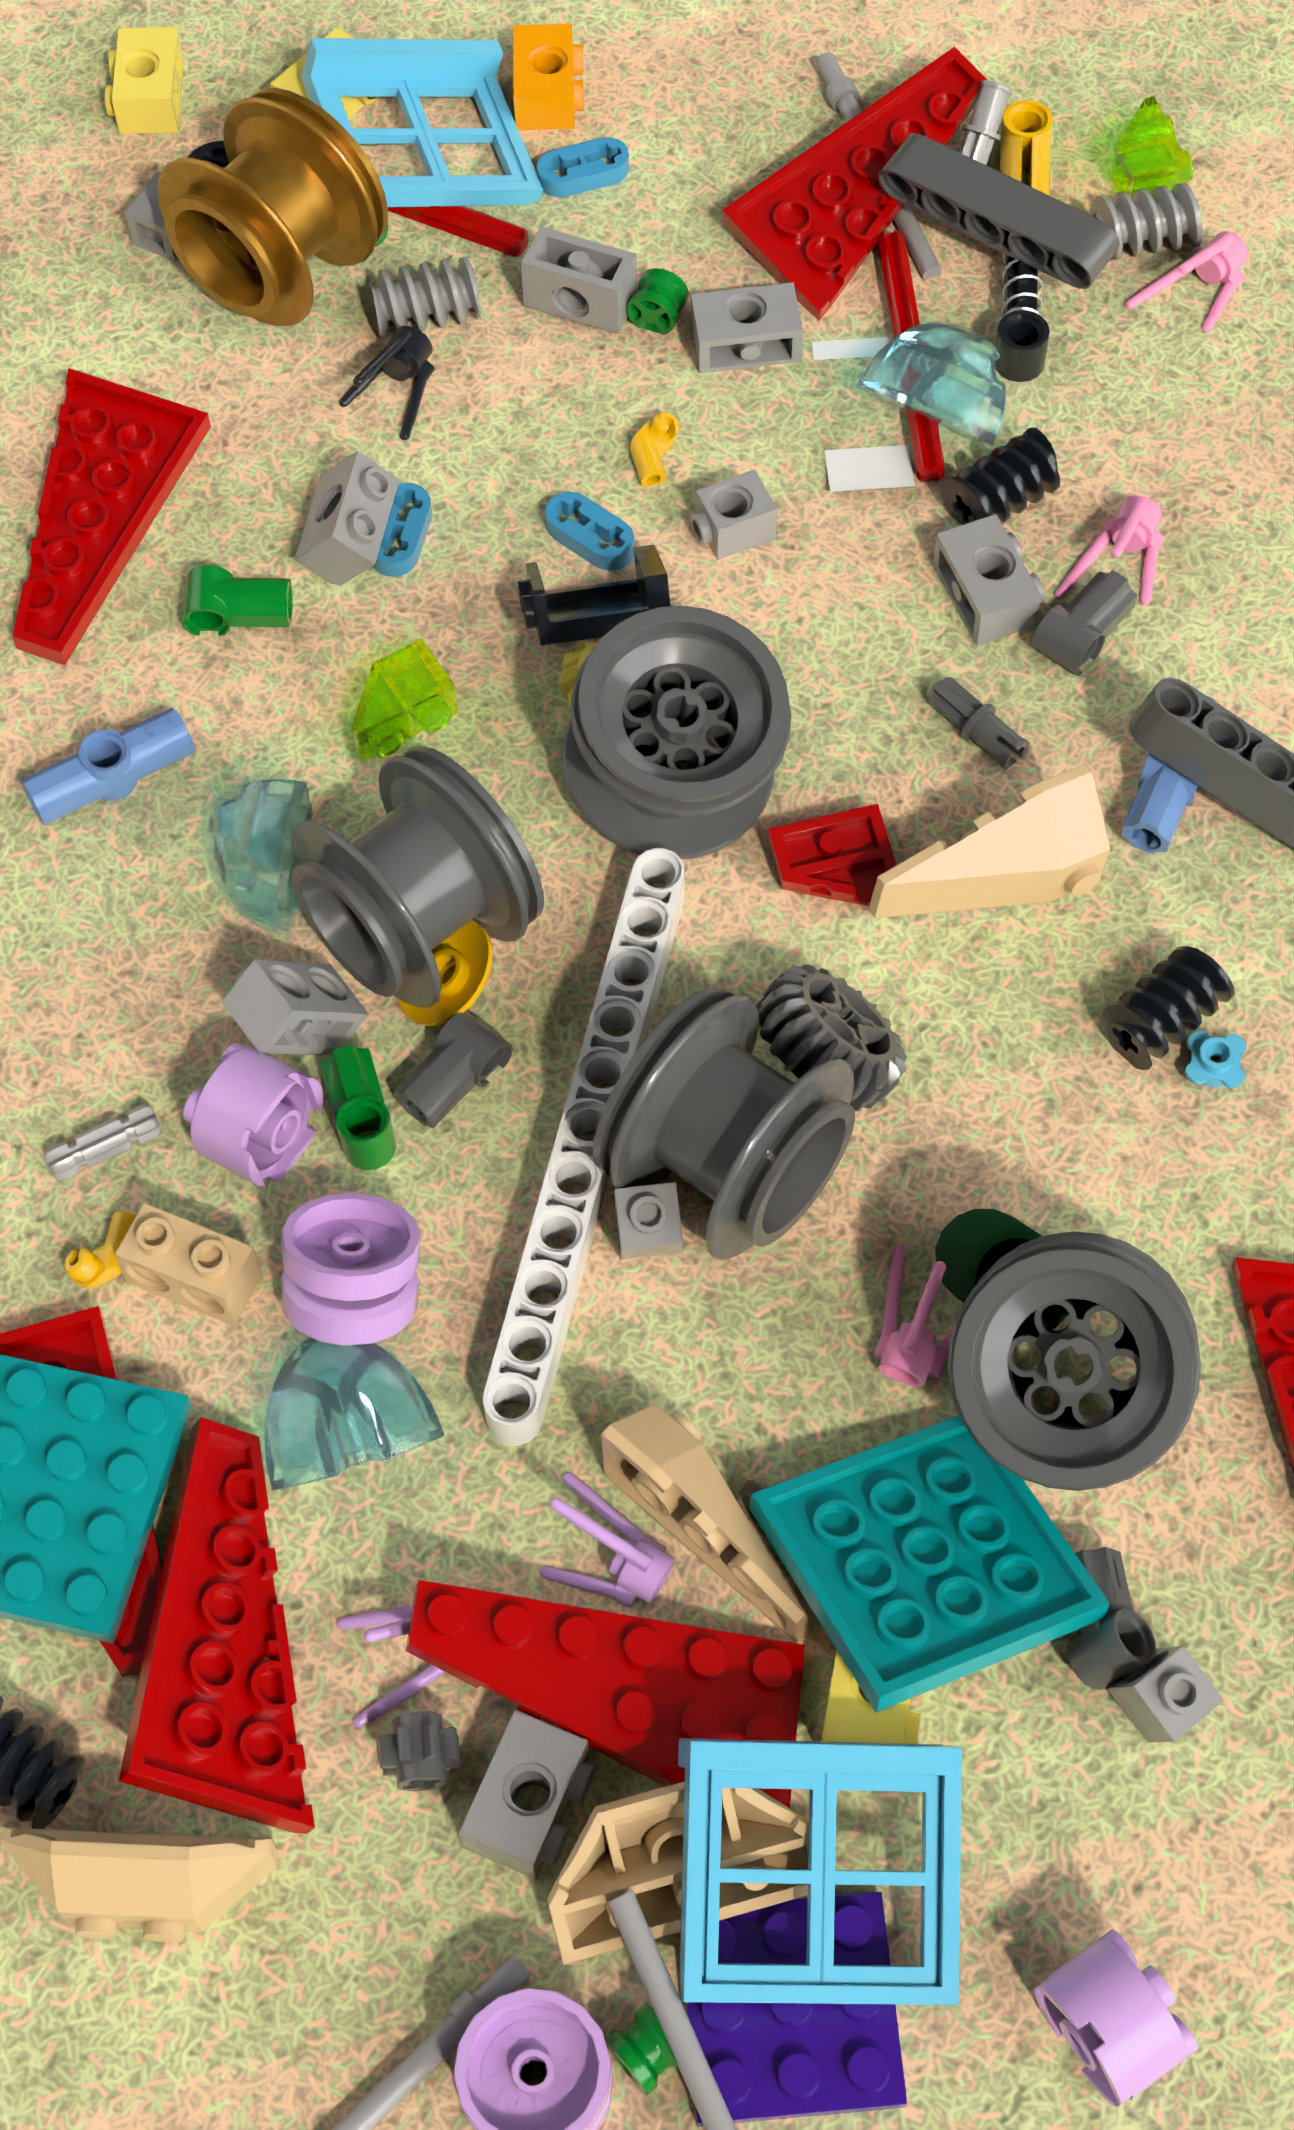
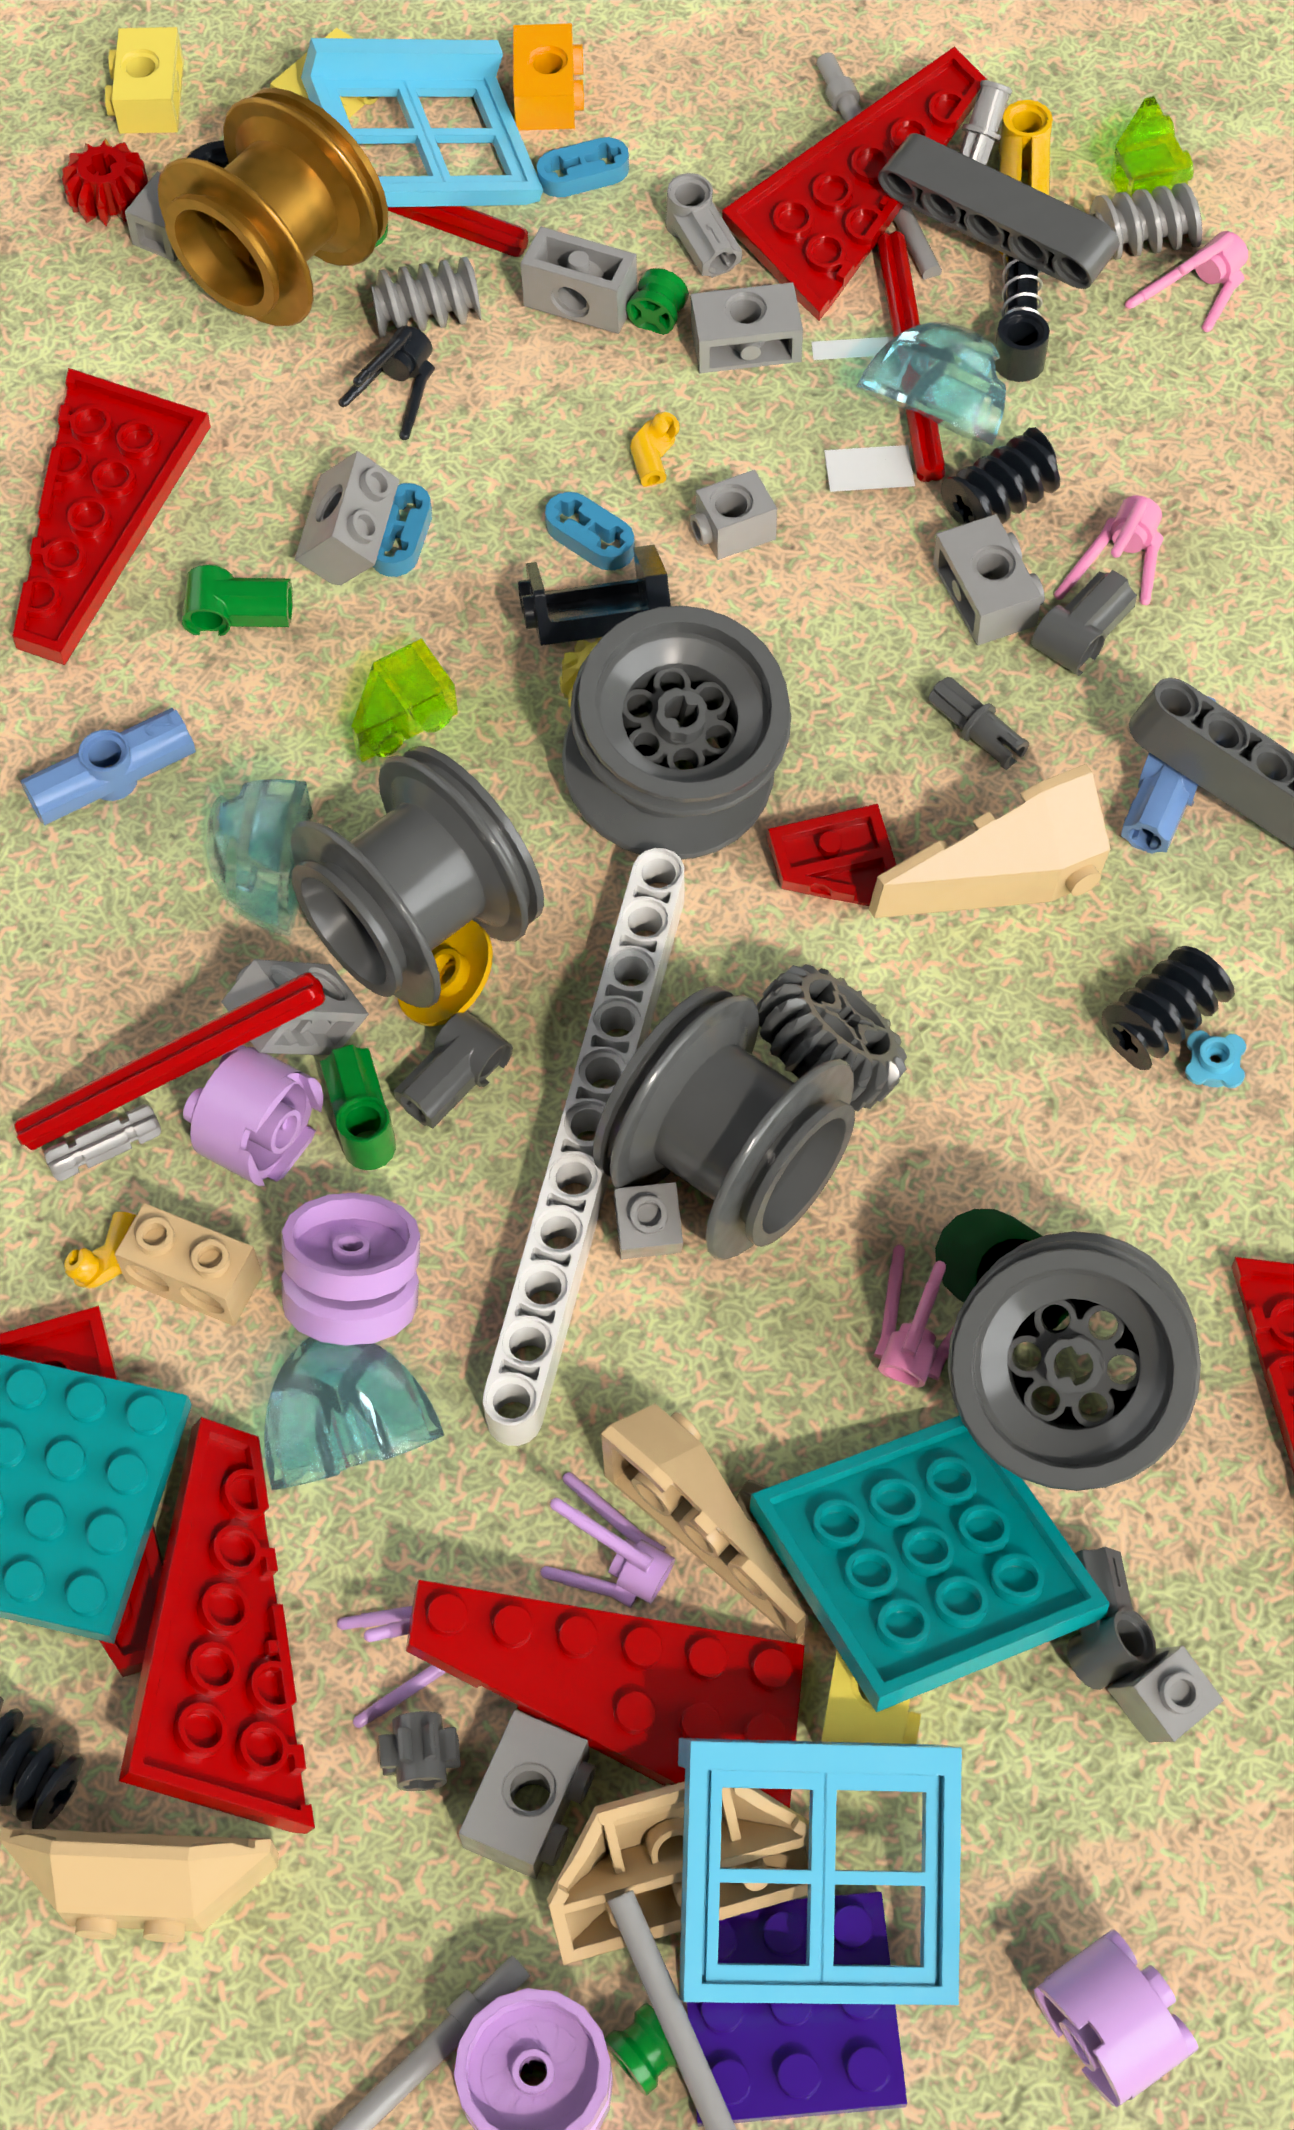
(103, 181): none -> red gear
(170, 1061): none -> red axle
(700, 226): none -> light grey piece

